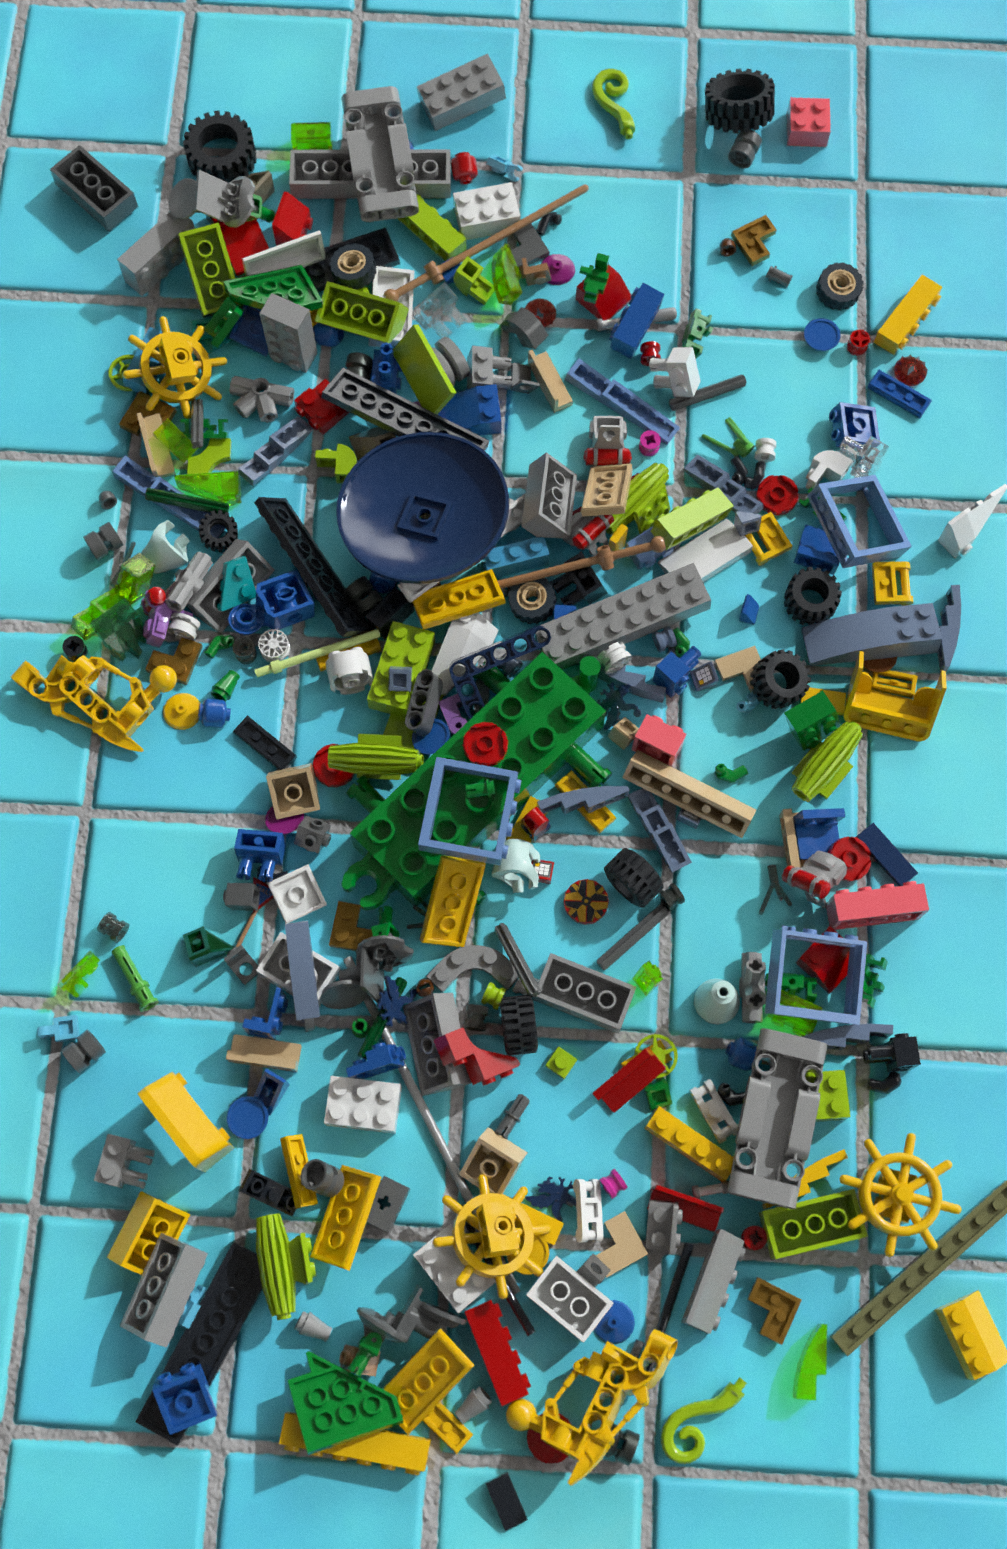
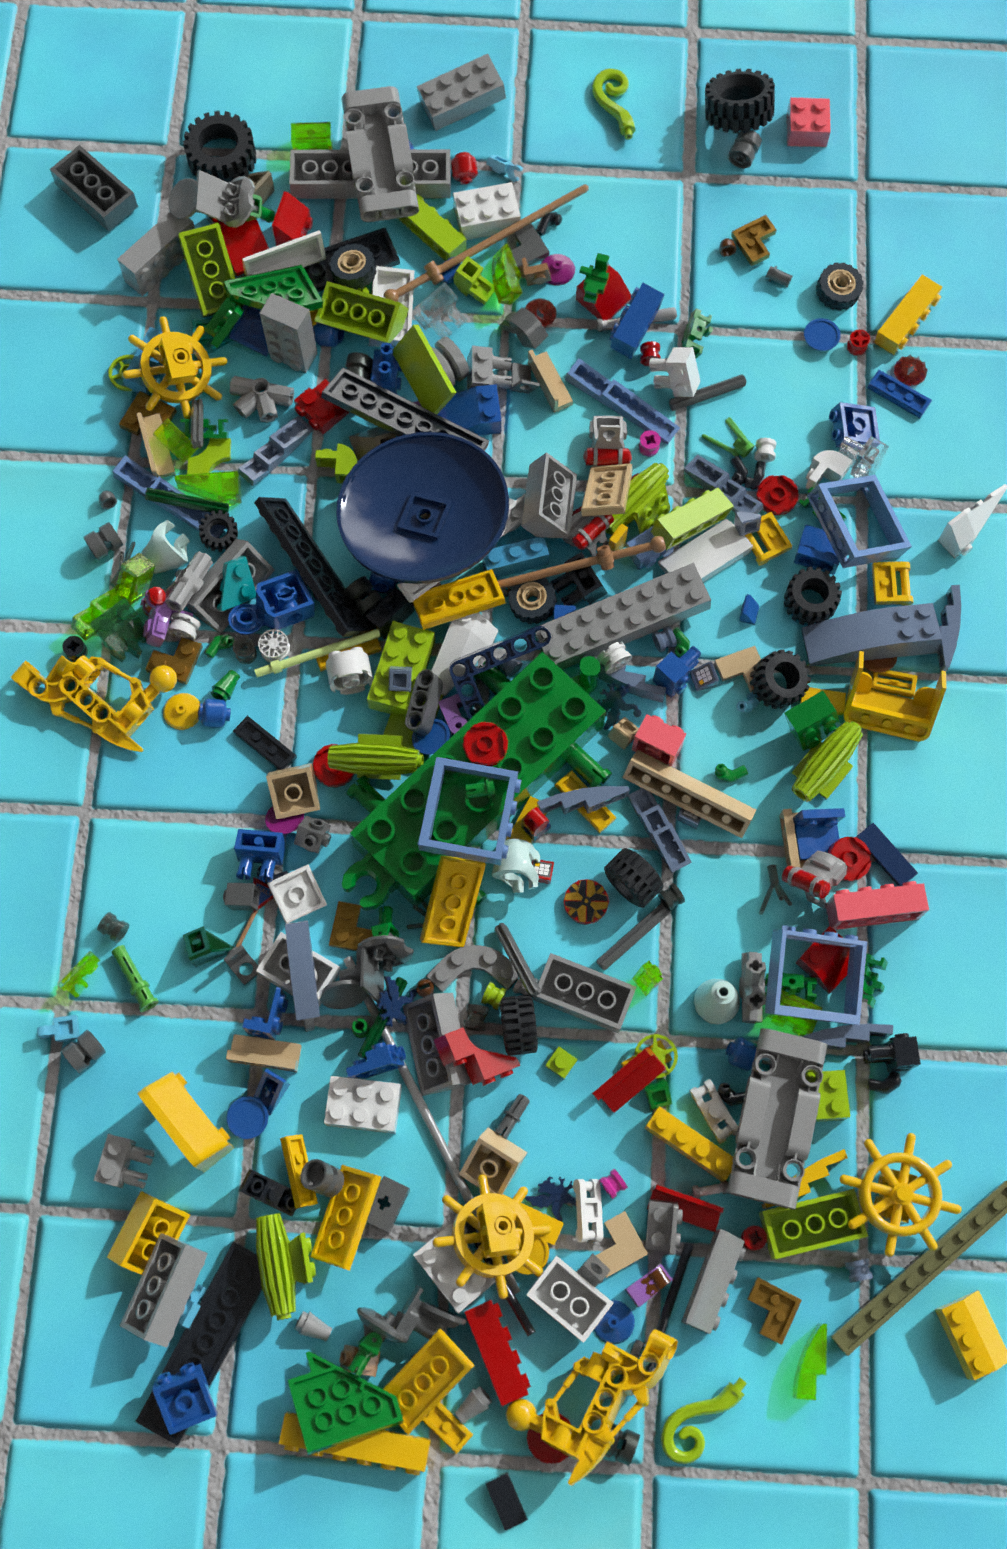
(648, 1285): none -> leg
(858, 1270): none -> sand blue wheel

